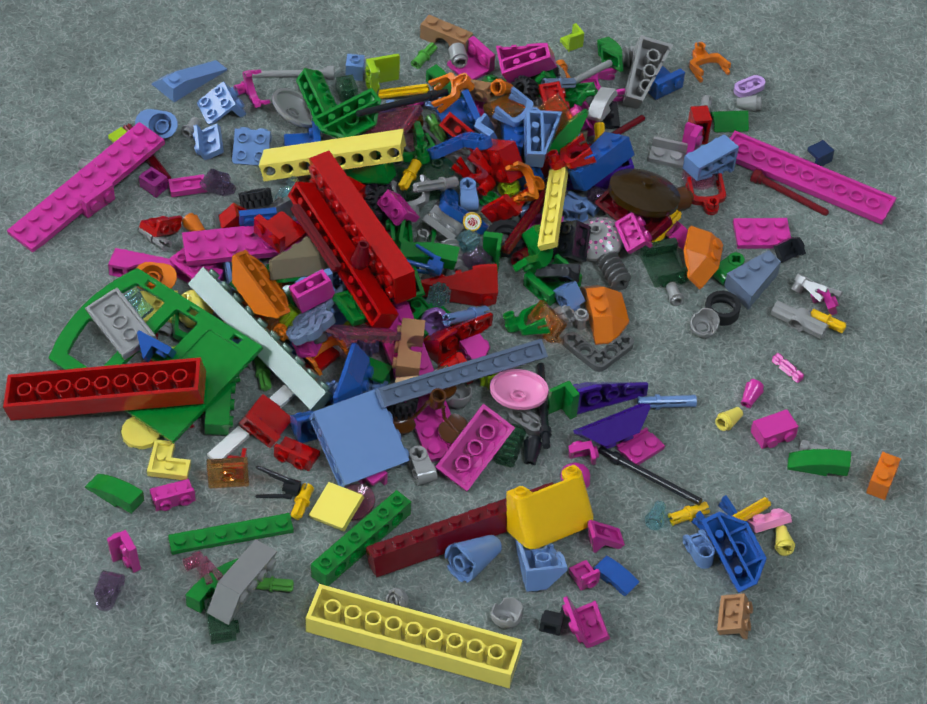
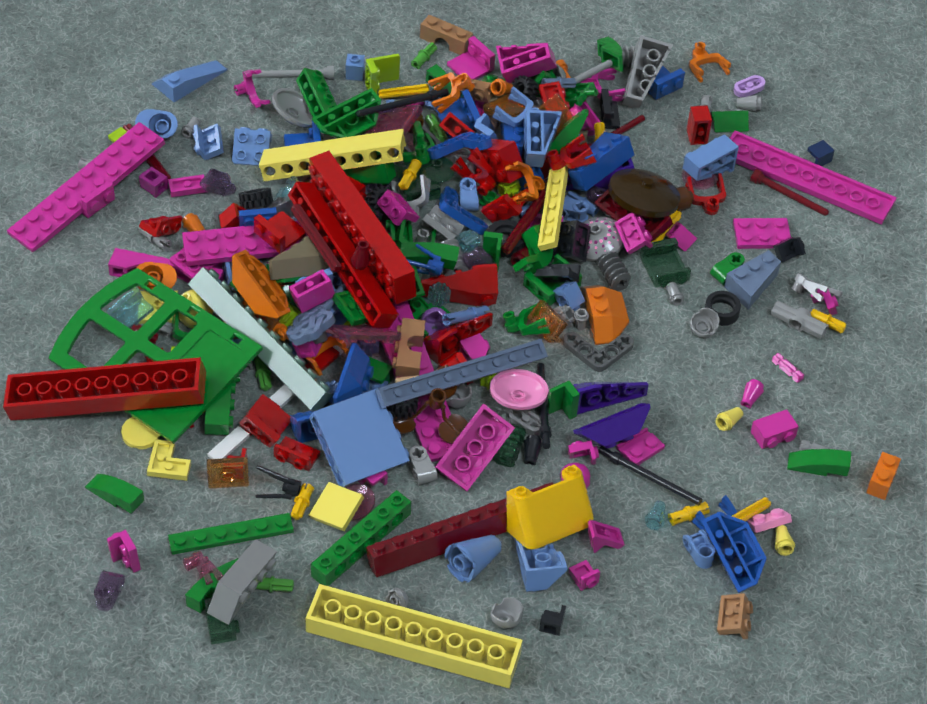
(119, 322): light grey tile -> none
(150, 345): blue slope -> none
(172, 495): dark pink bracket -> none
(220, 102): medium blue bracket -> none
(346, 87): clear green brick -> none
(440, 184): light grey axle -> none
(458, 55): light grey brick -> none
(472, 221): tile -> none
(574, 40): lime panel -> none
(586, 623): dark pink bracket -> none
(600, 104): light grey slope -> none
(617, 575): blue slope -> none
(668, 152): light grey bracket -> none
(669, 401): medium blue pin -> none
(692, 136): dark pink bracket -> none
(701, 255): orange wedge -> none

